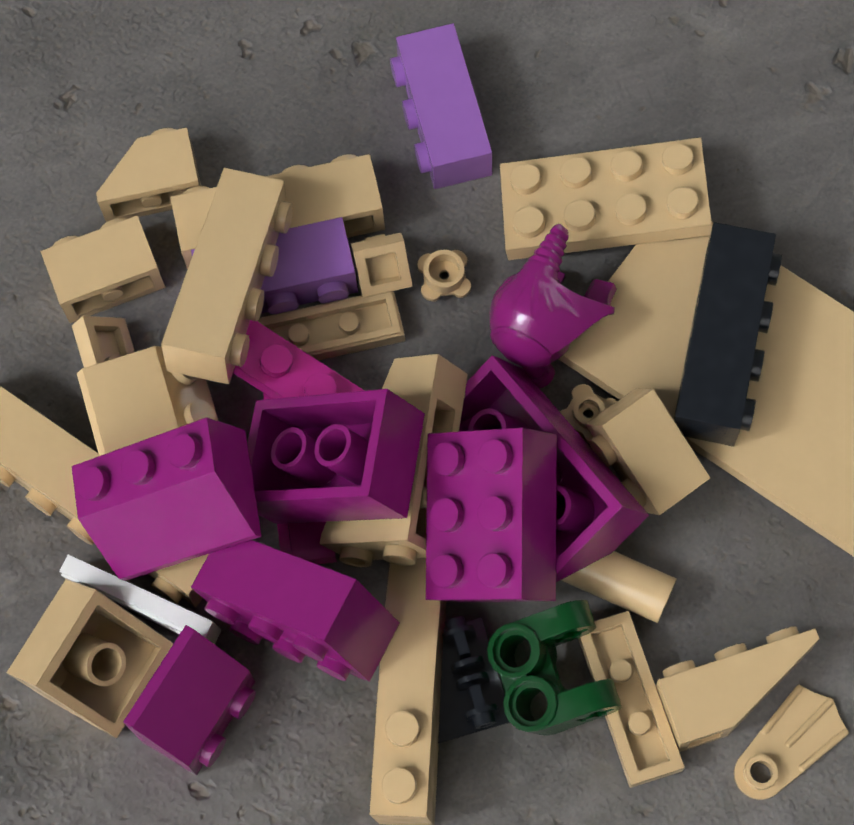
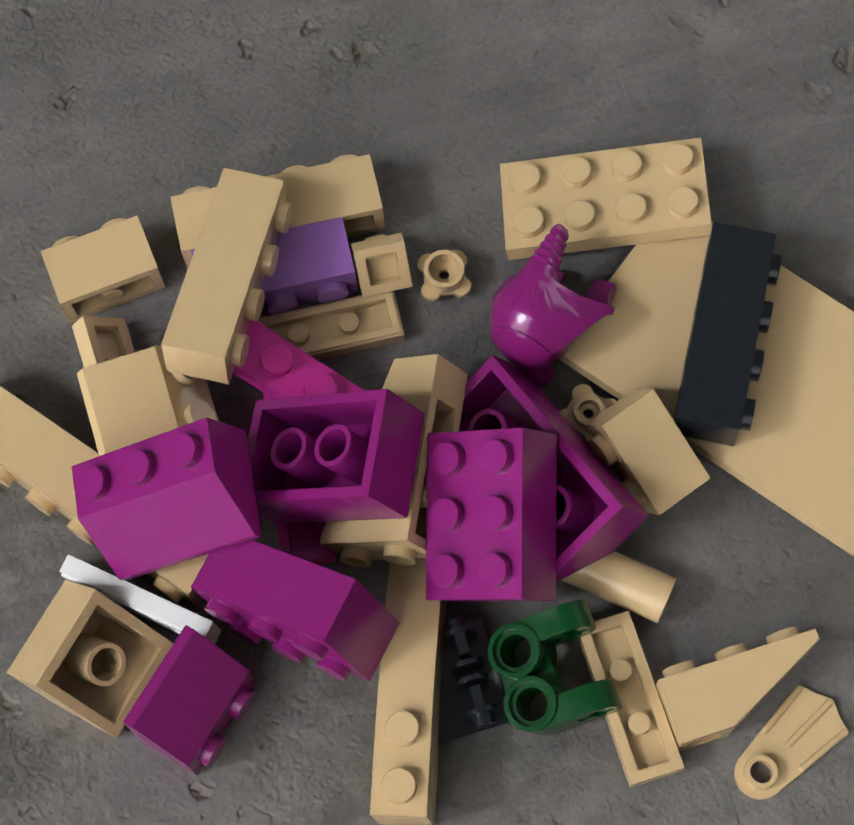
(149, 175): tan slope -> none
(441, 107): medium lavender brick -> none

